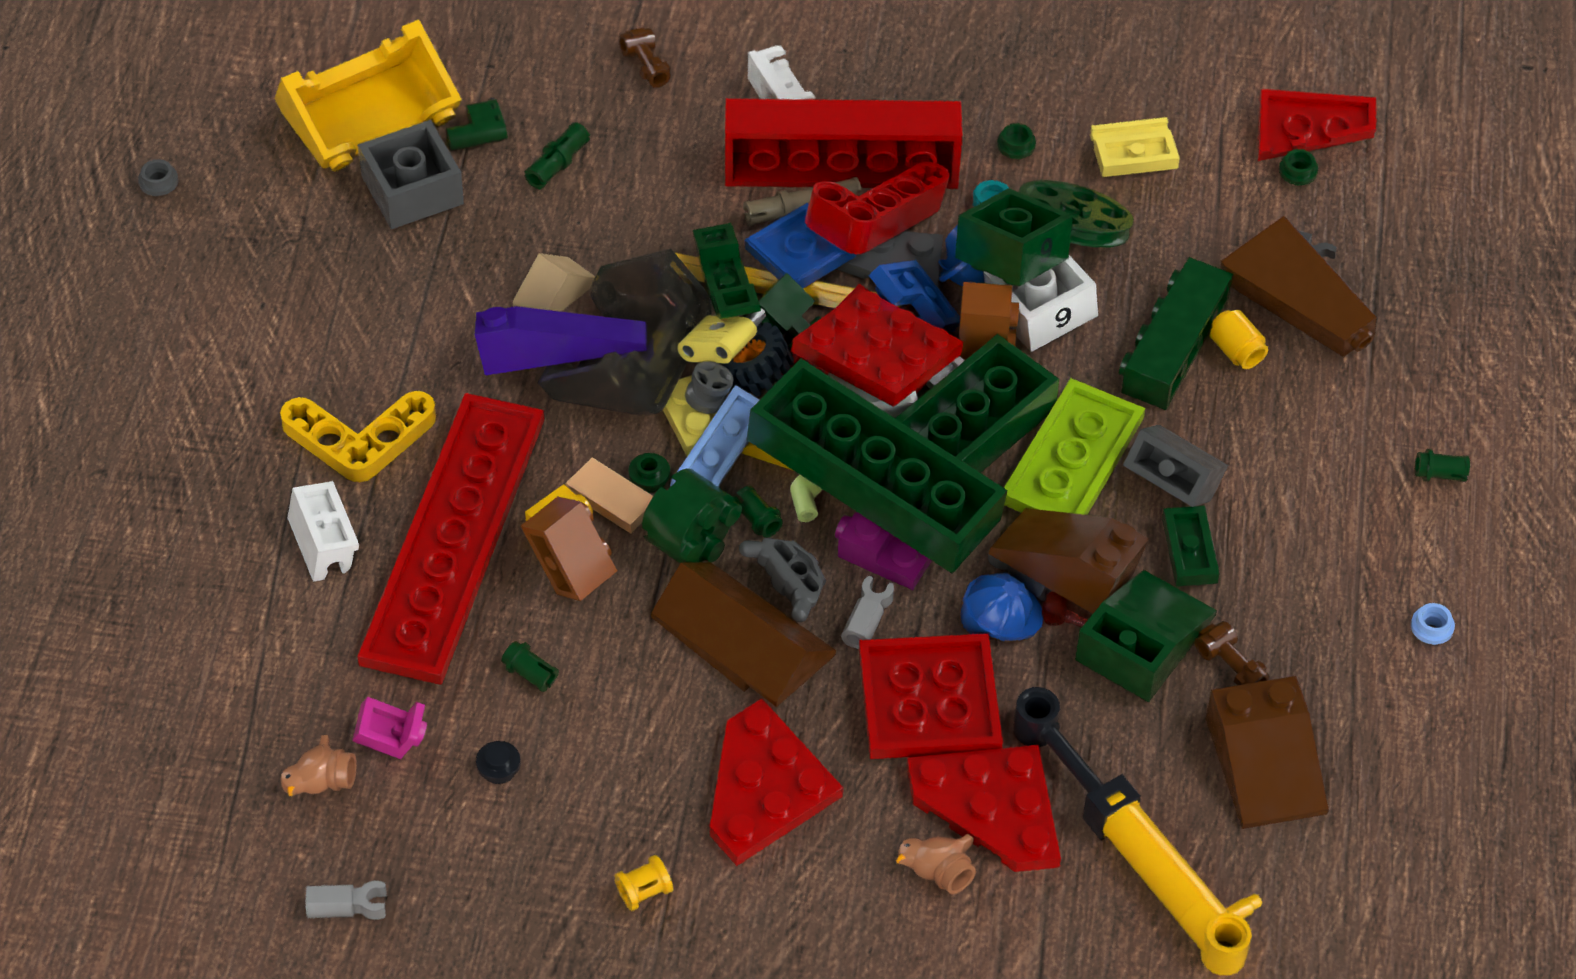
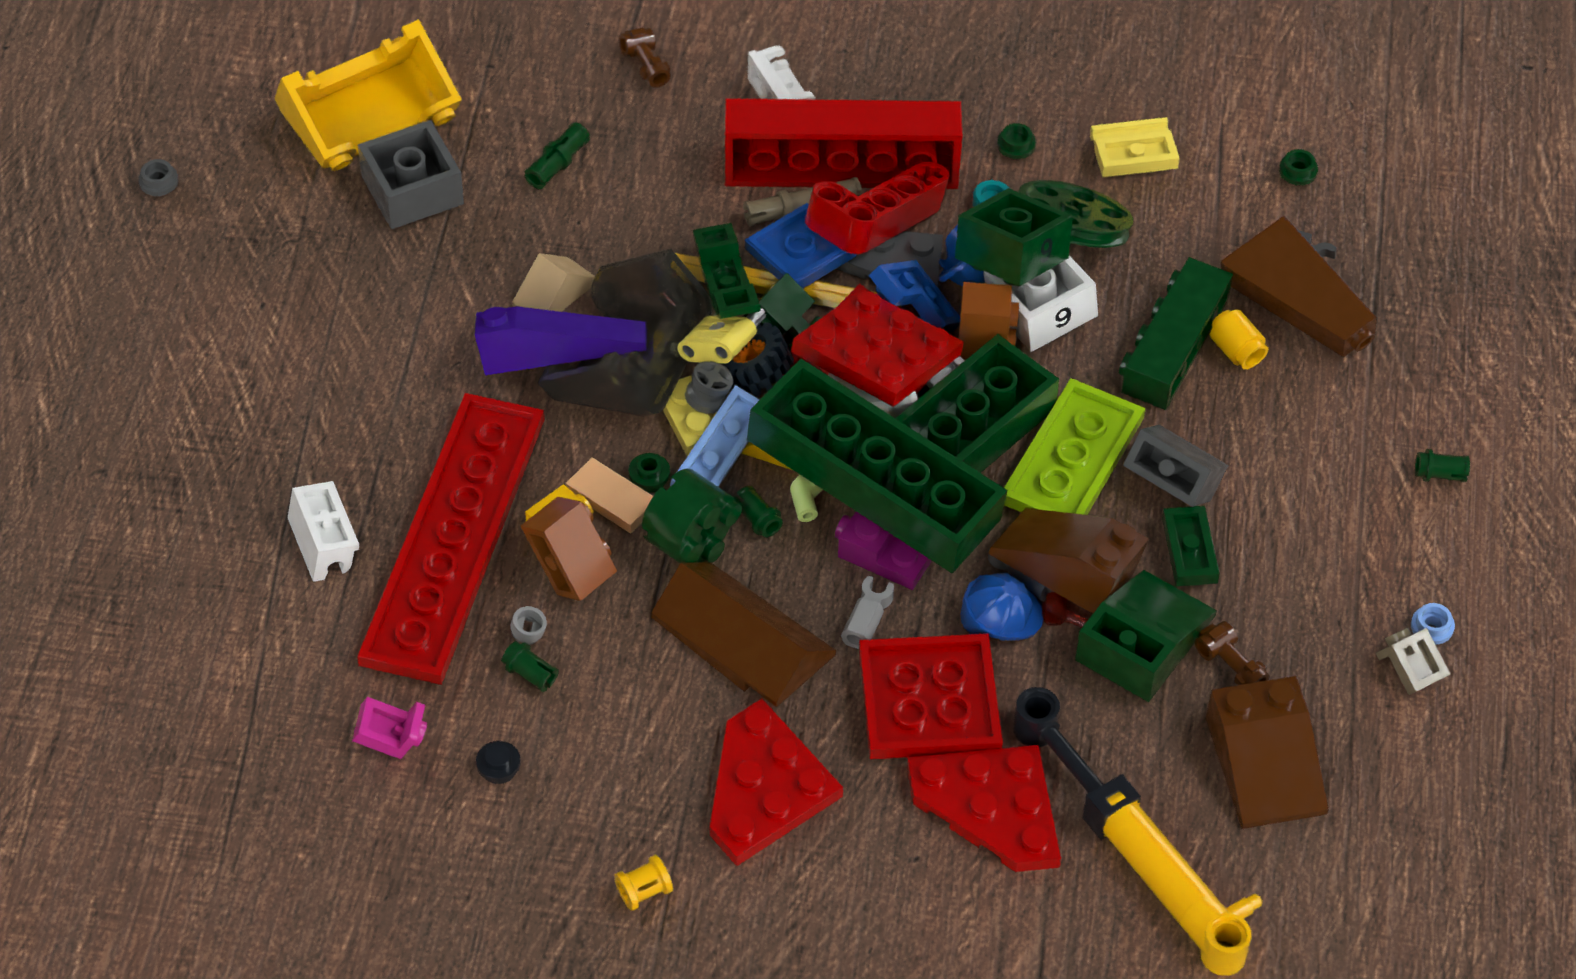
(320, 770): nougat animal -> none
(345, 900): light grey bar -> none
(355, 445): yellow beam -> none
(484, 126): dark green piece -> none
(538, 625): none -> light grey hinge
(791, 570): dark grey piece -> none
(940, 861): nougat animal -> none
(1311, 121): red wing -> none
(1414, 659): none -> bracket

